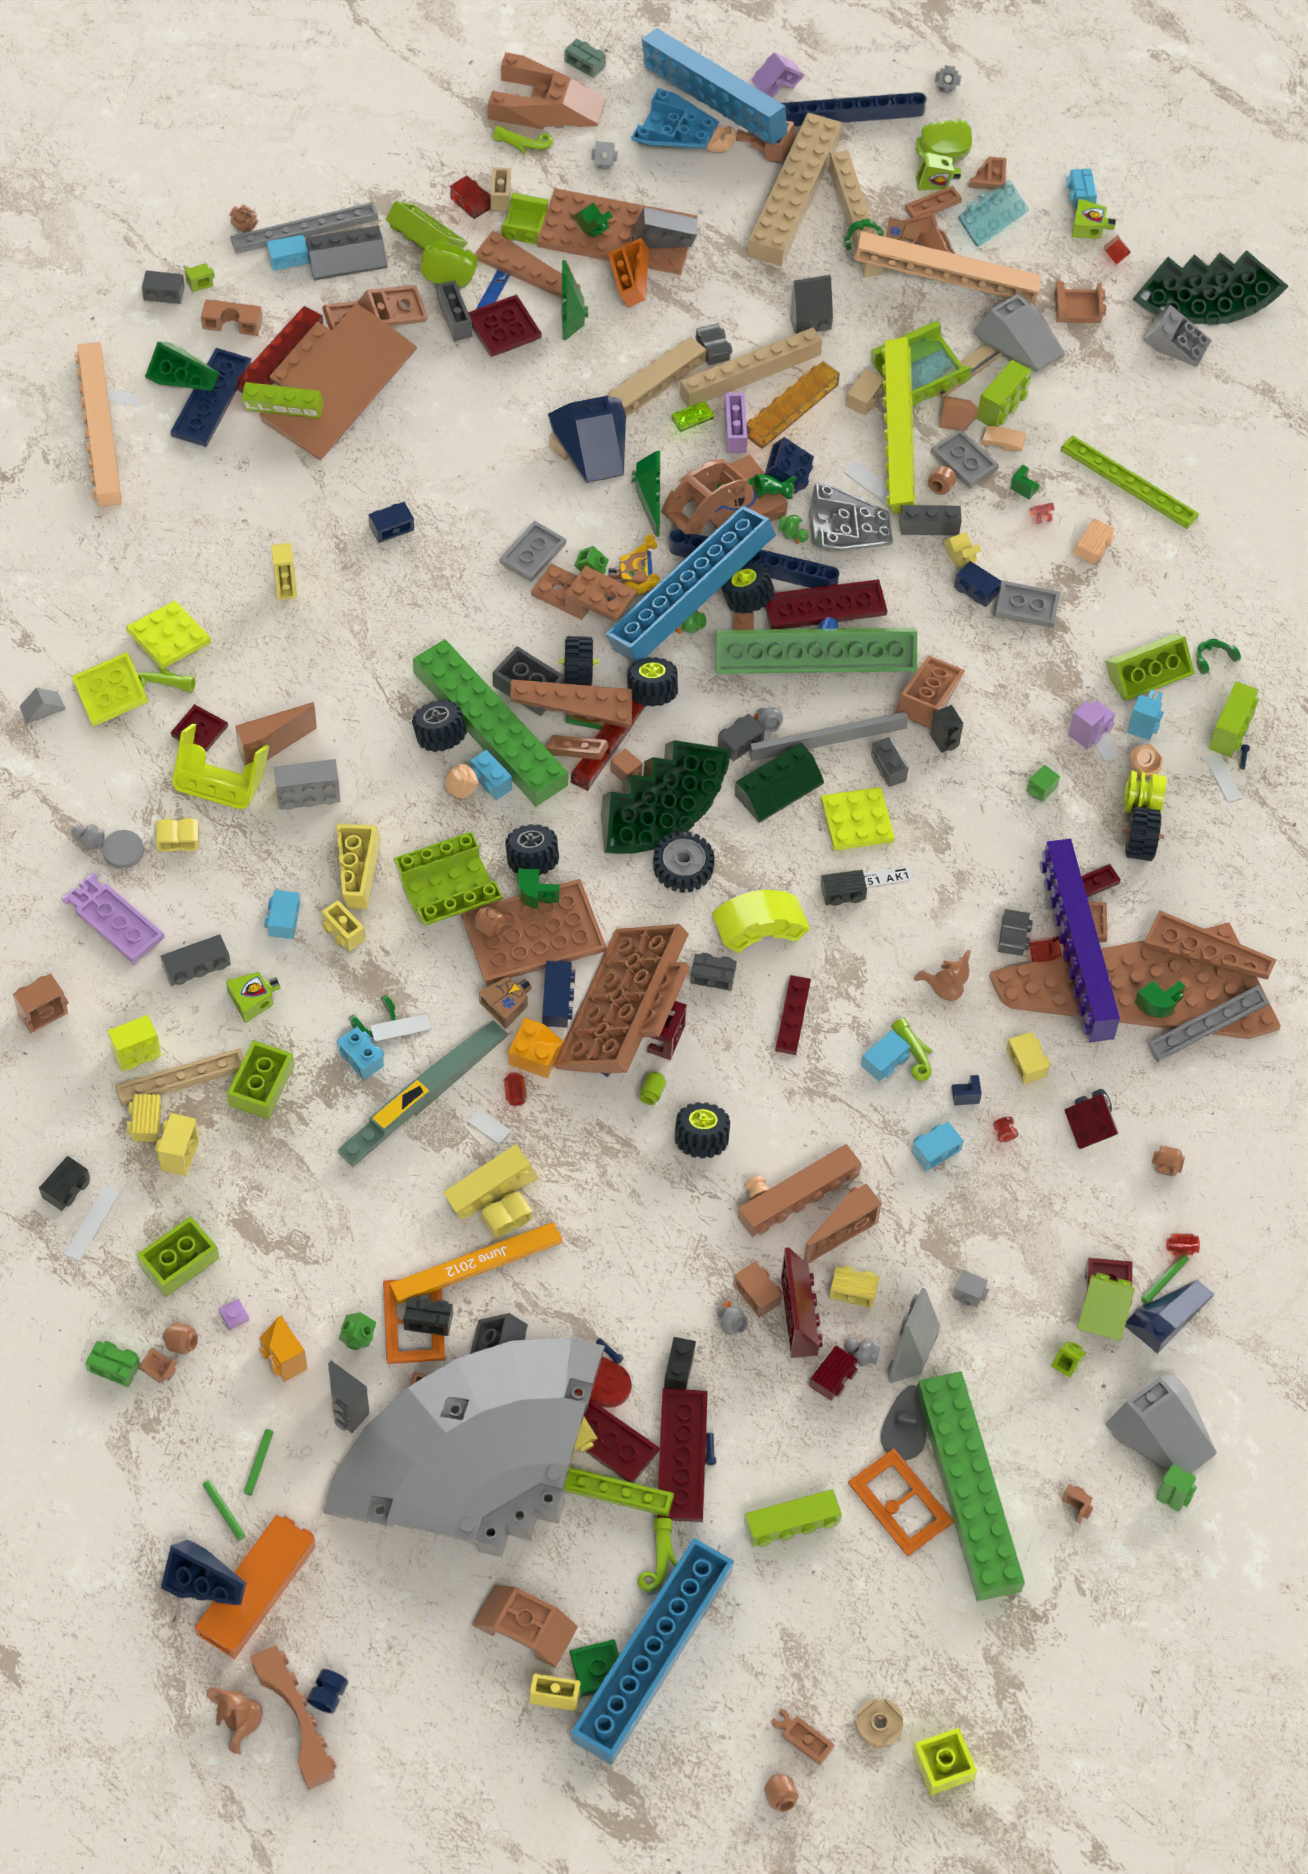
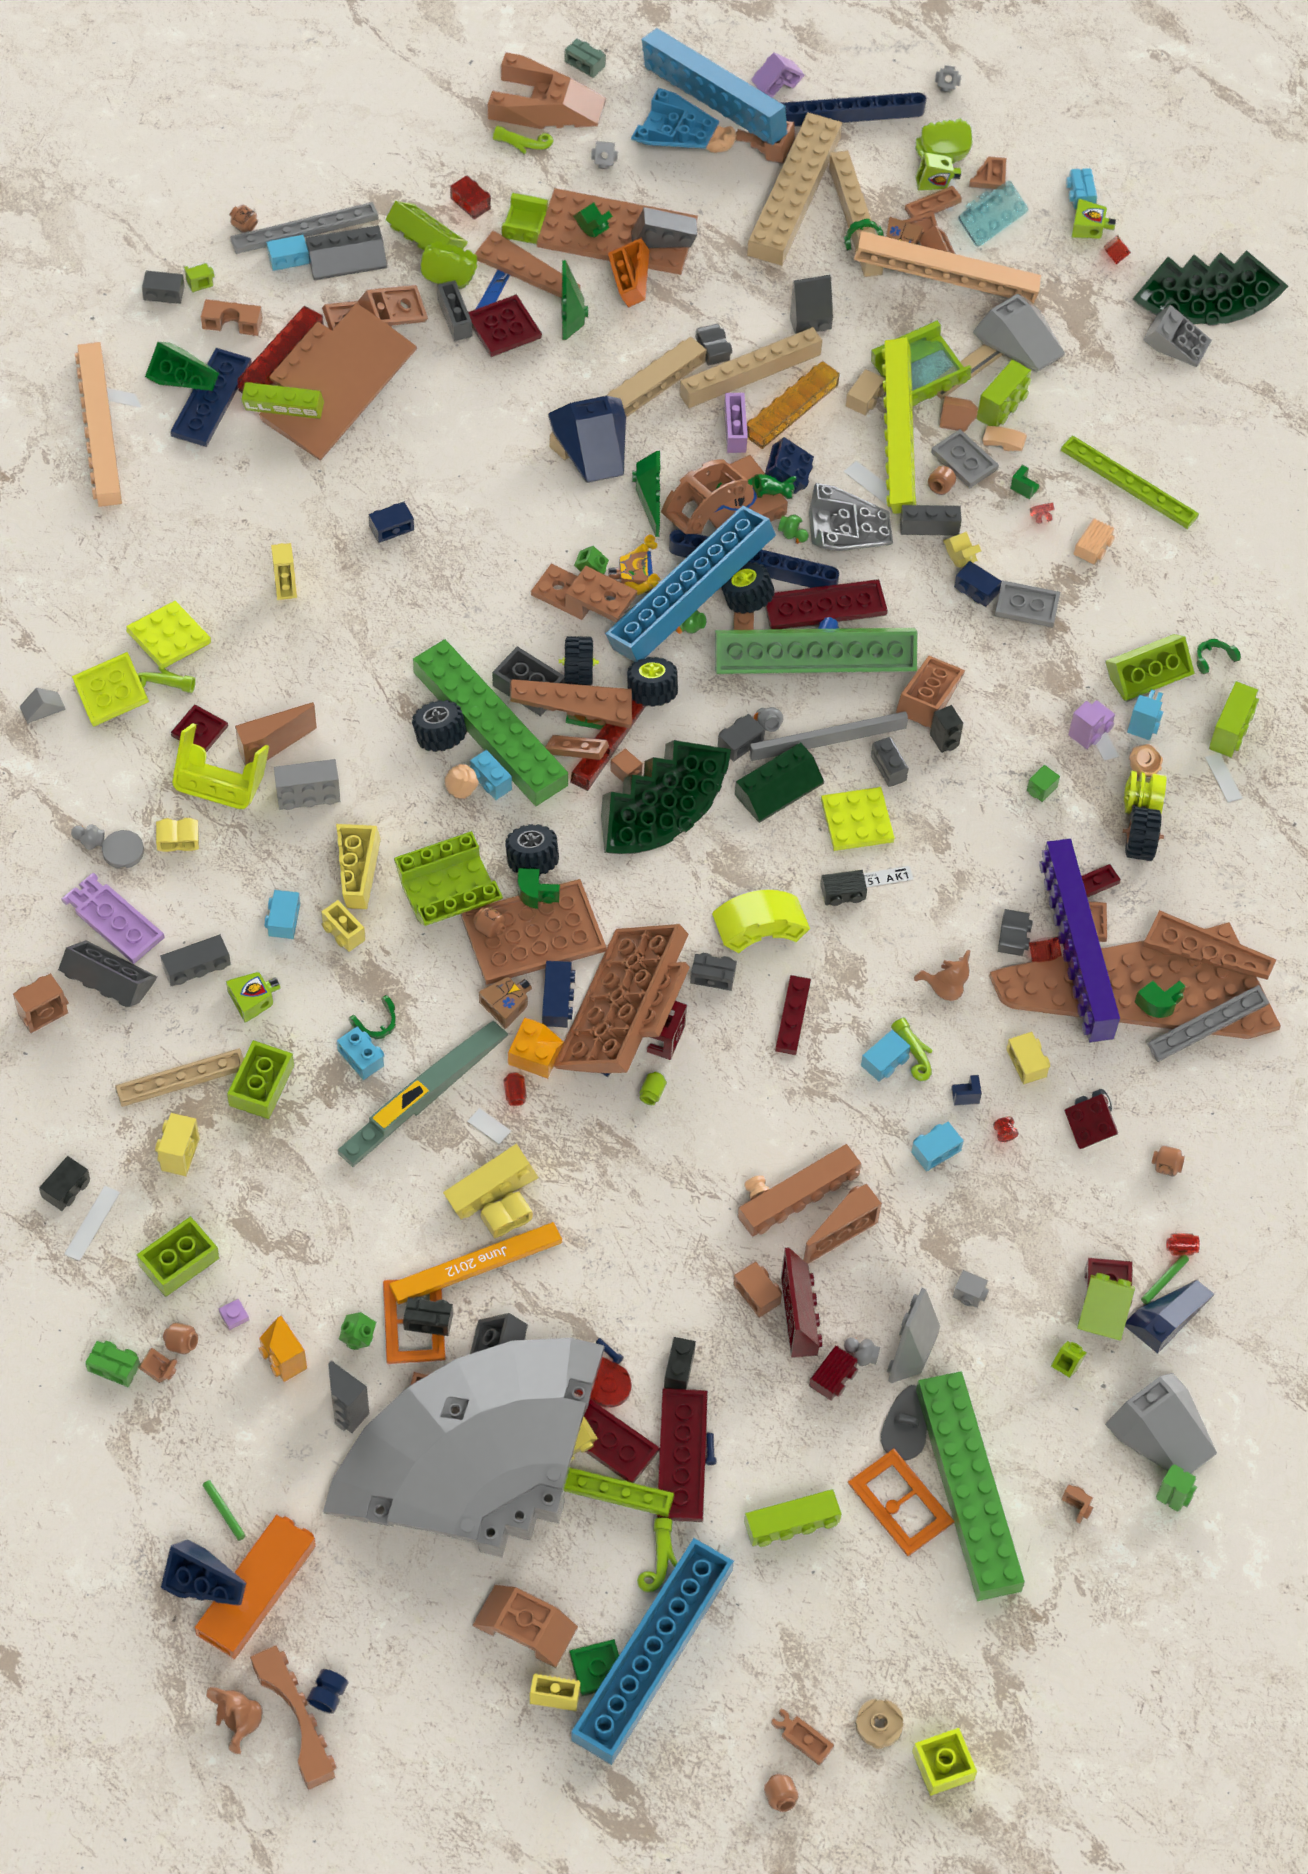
(106, 973): none -> dark grey slope
(134, 1043): neon yellow brick -> none
(145, 1118): light yellow brick -> none
(258, 1462): bright green bar -> none
(400, 1027): white sticker -> none
(500, 189): tan brick -> none
(533, 551): light grey plate -> none
(680, 875): wheel -> none
(692, 416): clear neon green plate -> none
(702, 1130): black wheel -> none
(732, 1319): light grey animal -> none
(854, 1286): light yellow brick -> none
(1079, 304): nougat panel -> none
(1245, 748): dark blue piece -> none

